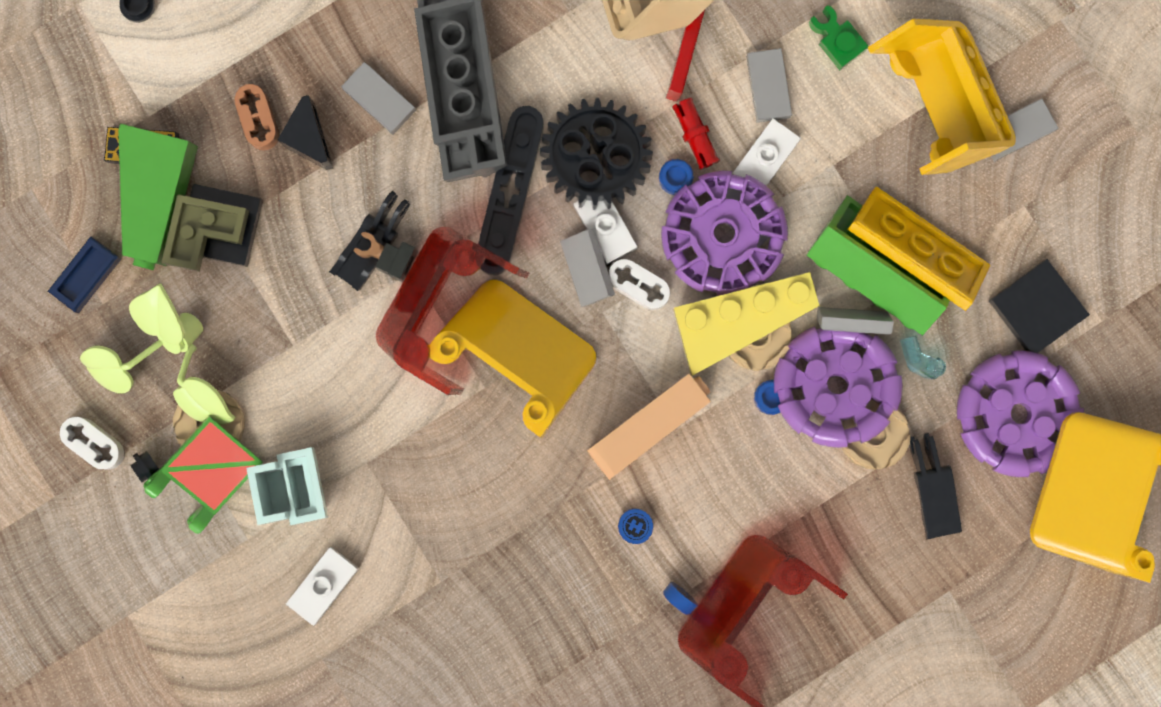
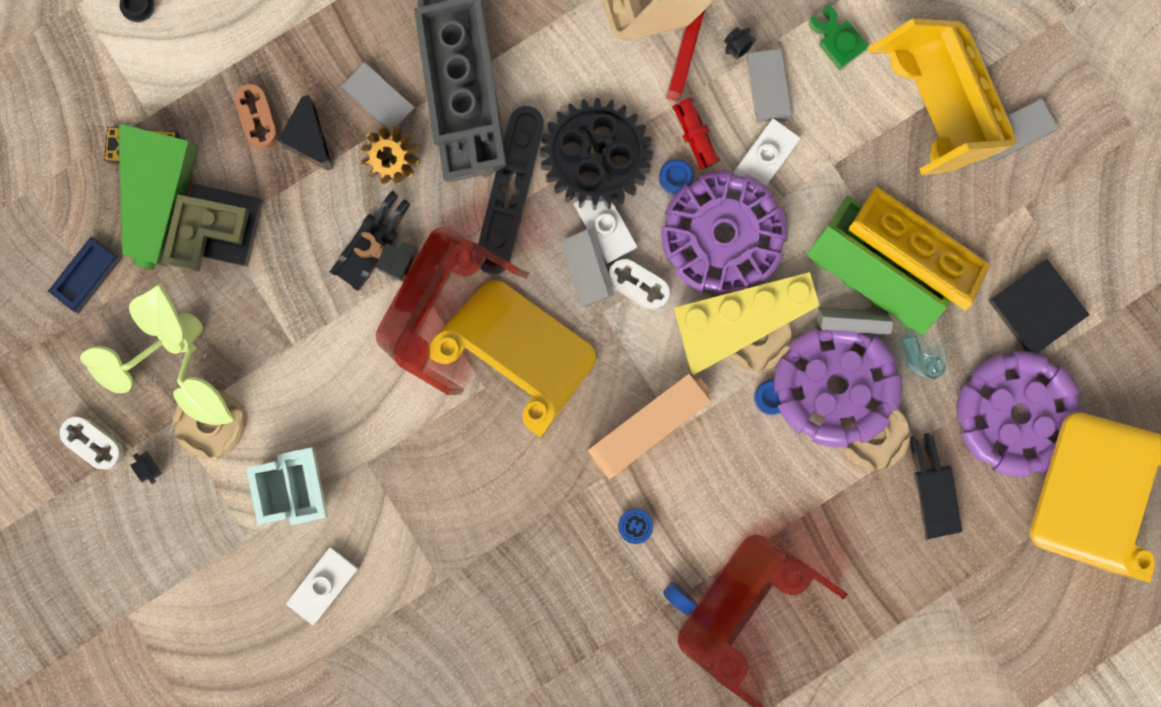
(208, 468): coral flag -> none
(380, 161): none -> pearl gold gear
(739, 42): none -> black plate

